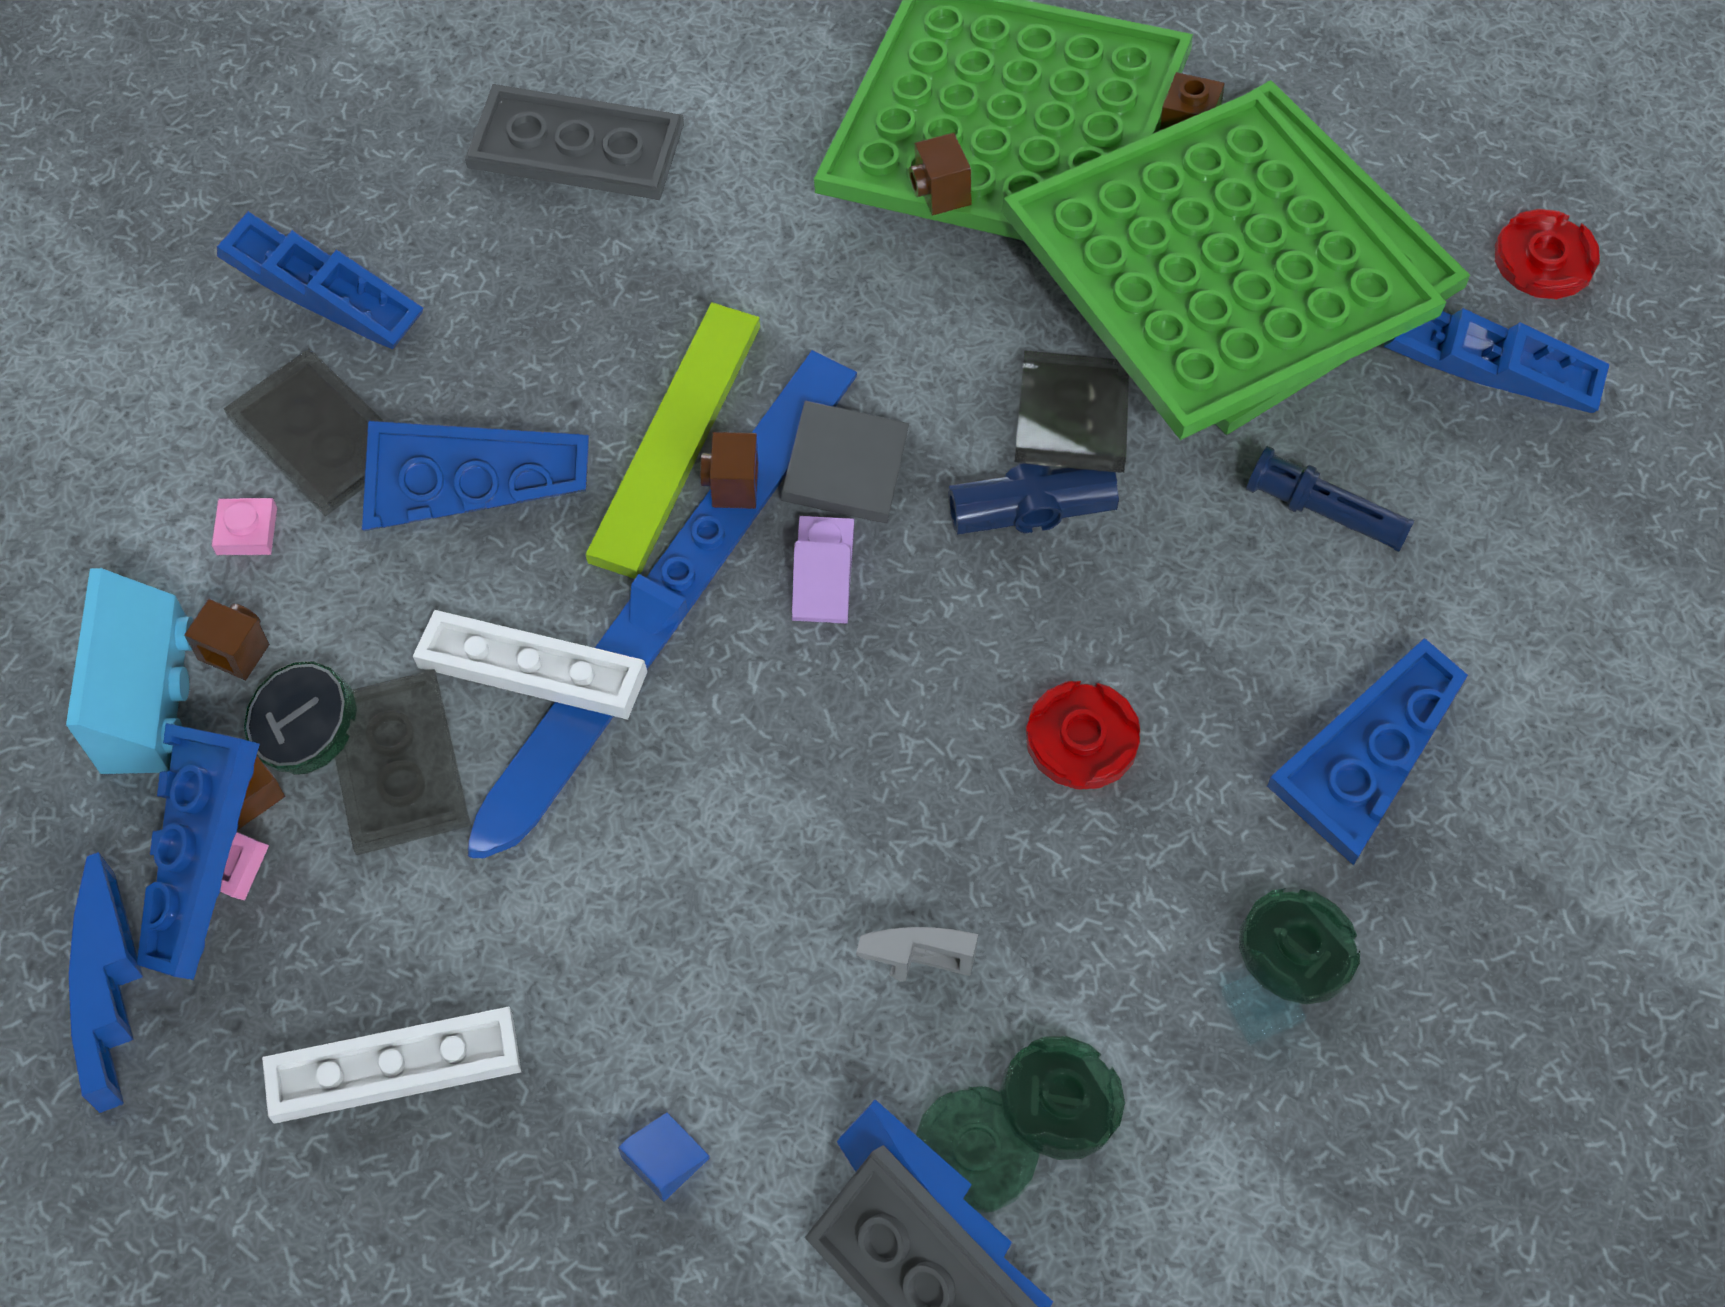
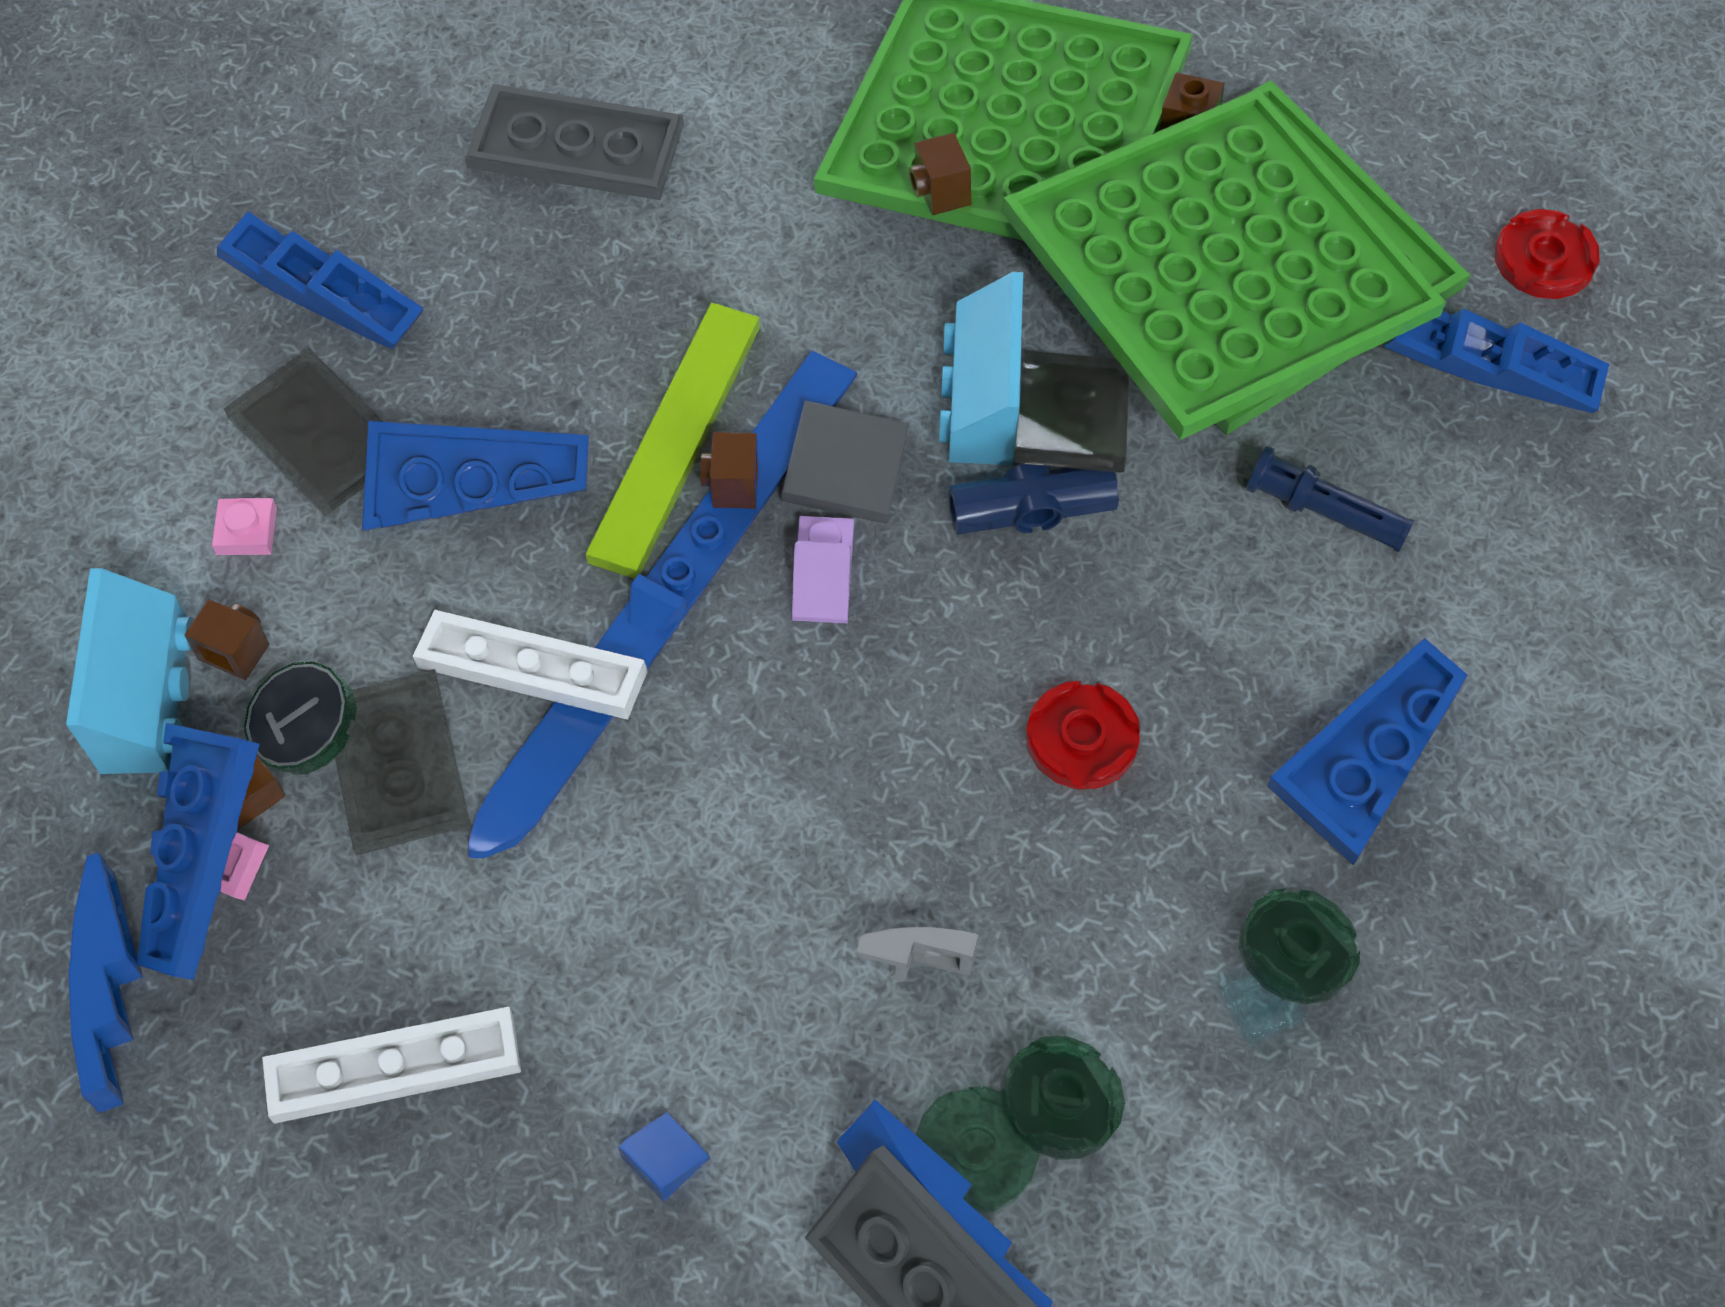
(984, 374): none -> medium azure slope

